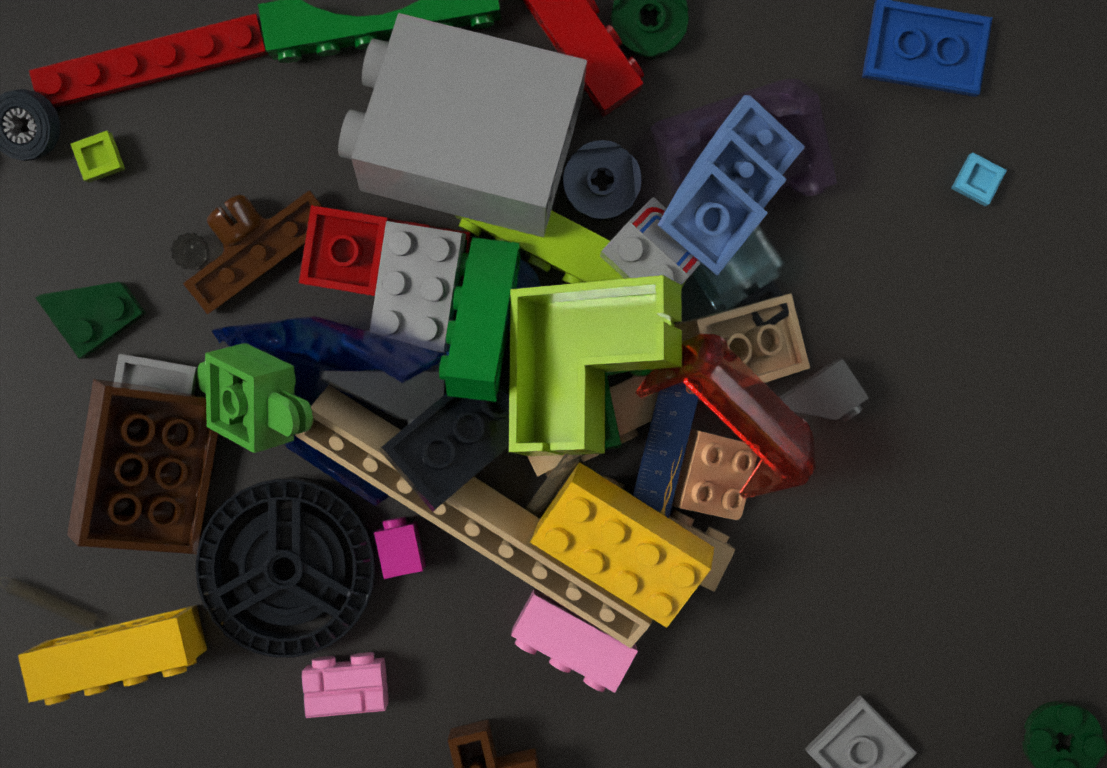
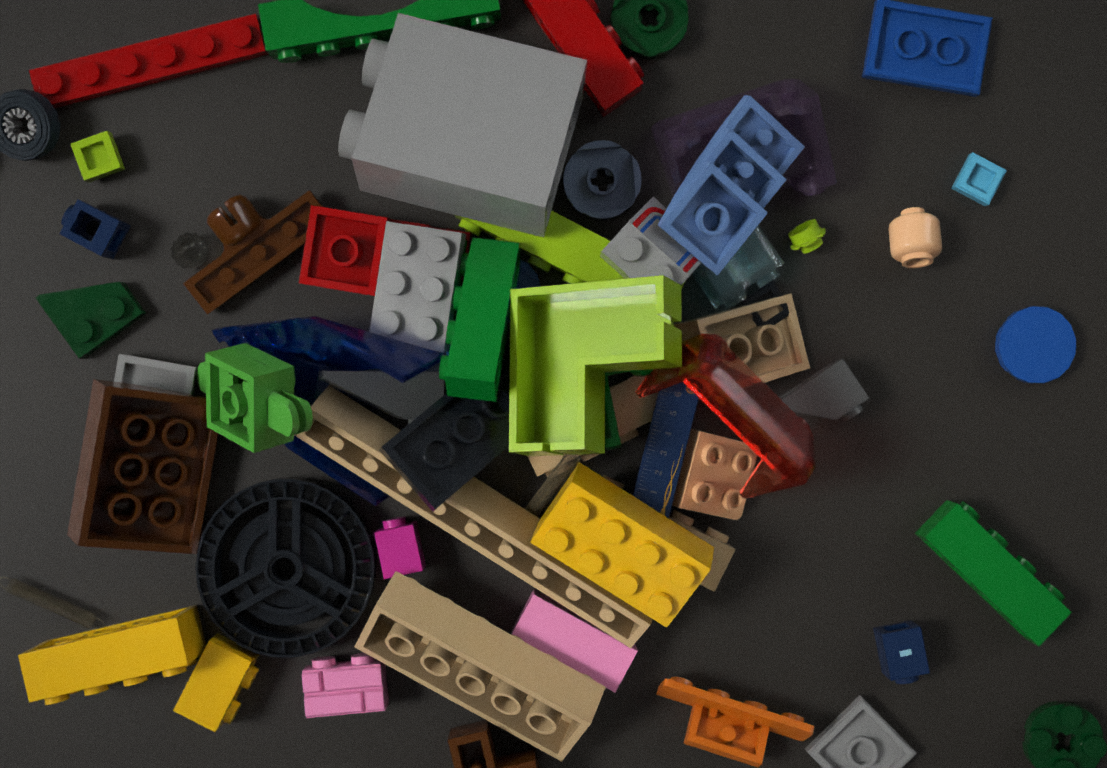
(77, 228): none -> dark blue brick
(216, 683): none -> yellow brick
(480, 666): none -> tan brick
(728, 725): none -> orange bracket
(807, 236): none -> lime plate
(901, 651): none -> dark blue brick
(915, 238): none -> light nougat head
(993, 572): none -> green brick
(1035, 344): none -> blue tile

